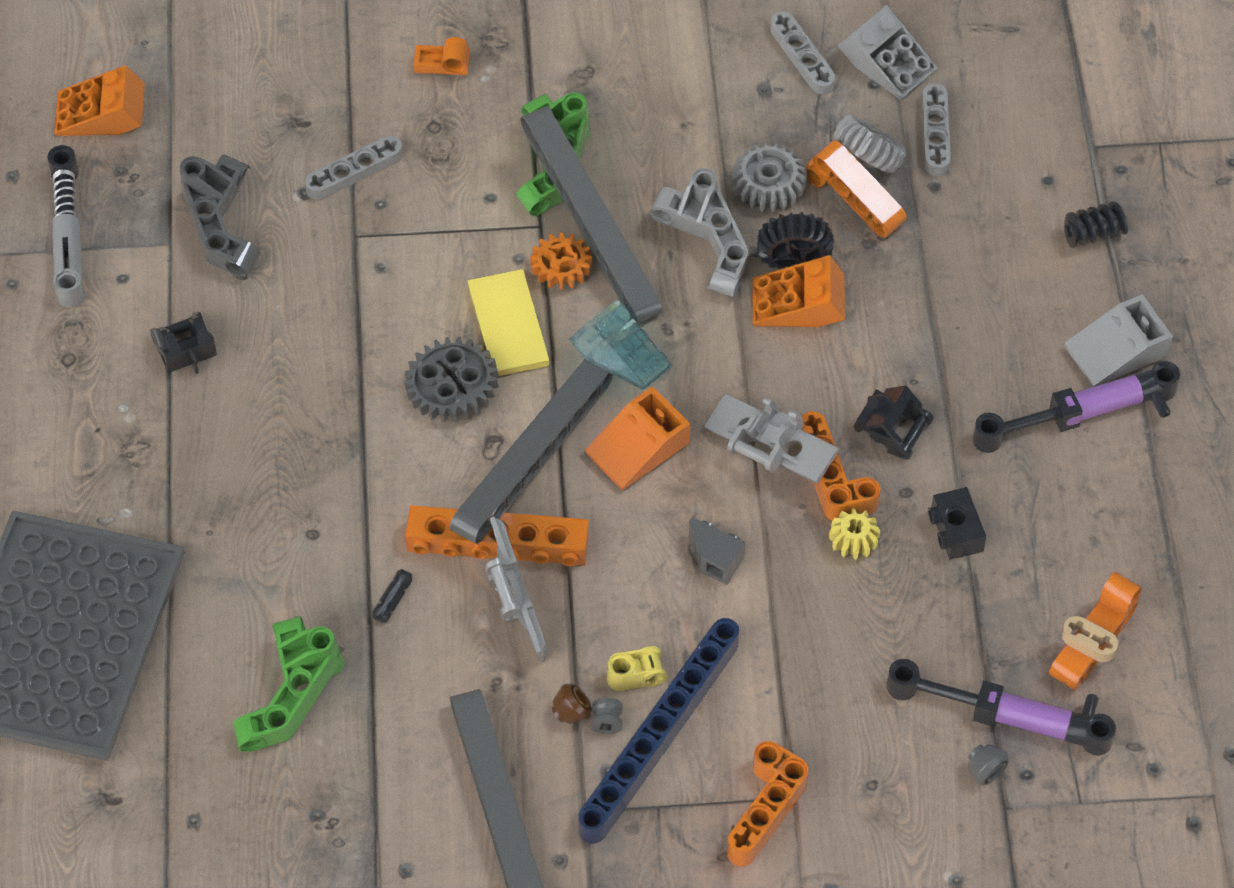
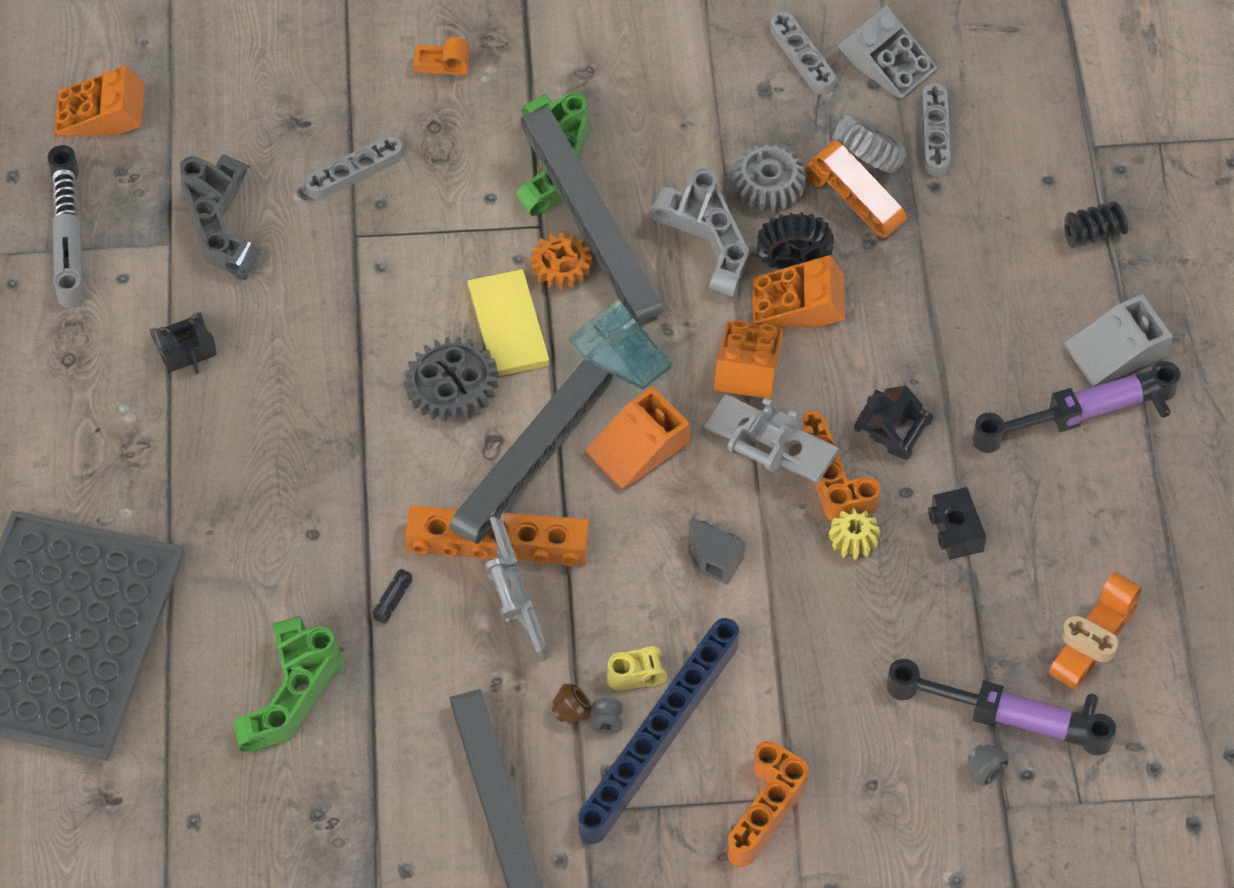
(748, 359): none -> orange slope

